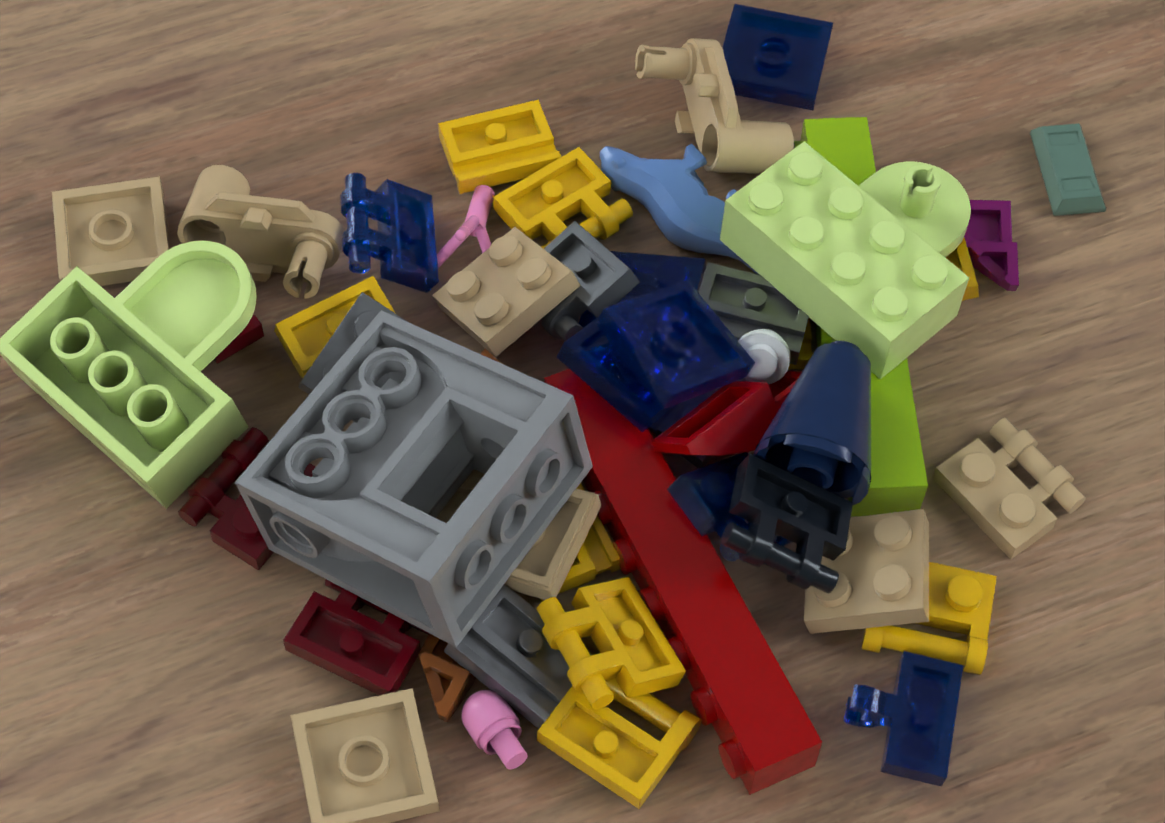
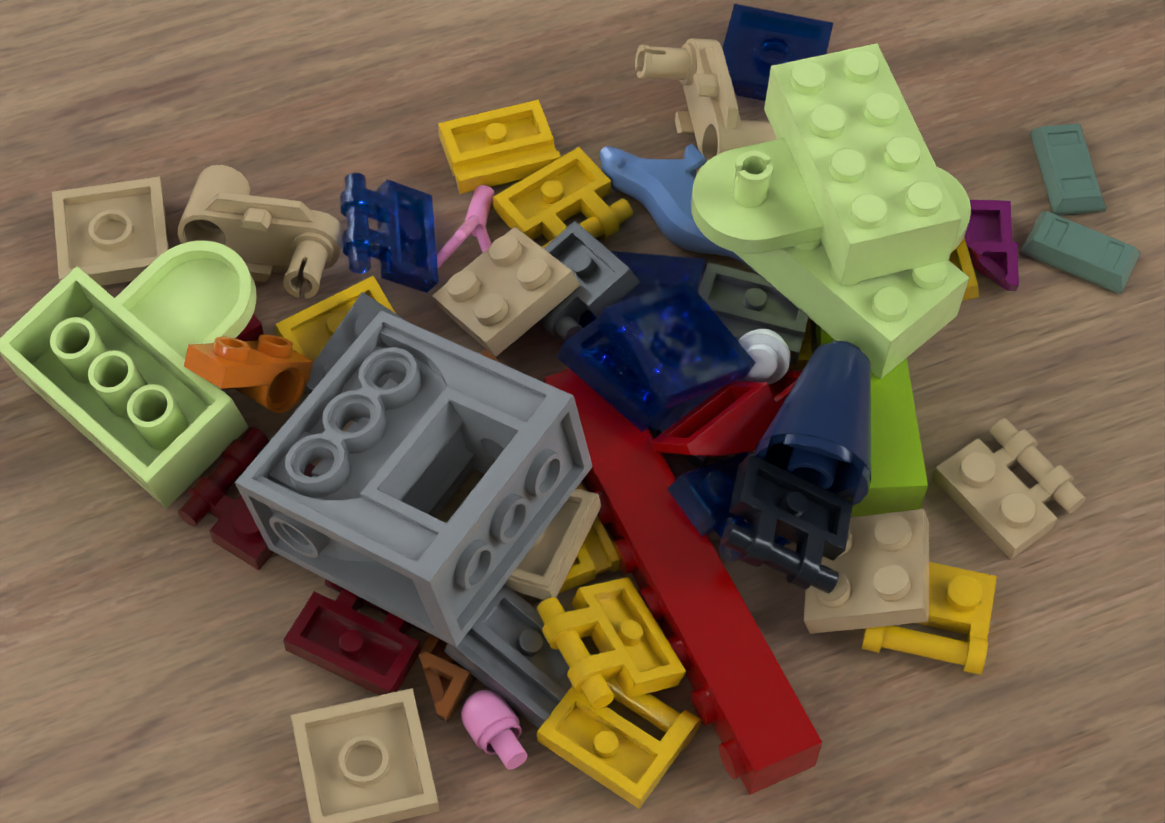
(259, 369): none -> orange plate
(839, 173): none -> yellowish green brick
(917, 717): clear blue plate -> none
(1081, 251): none -> sand green tile

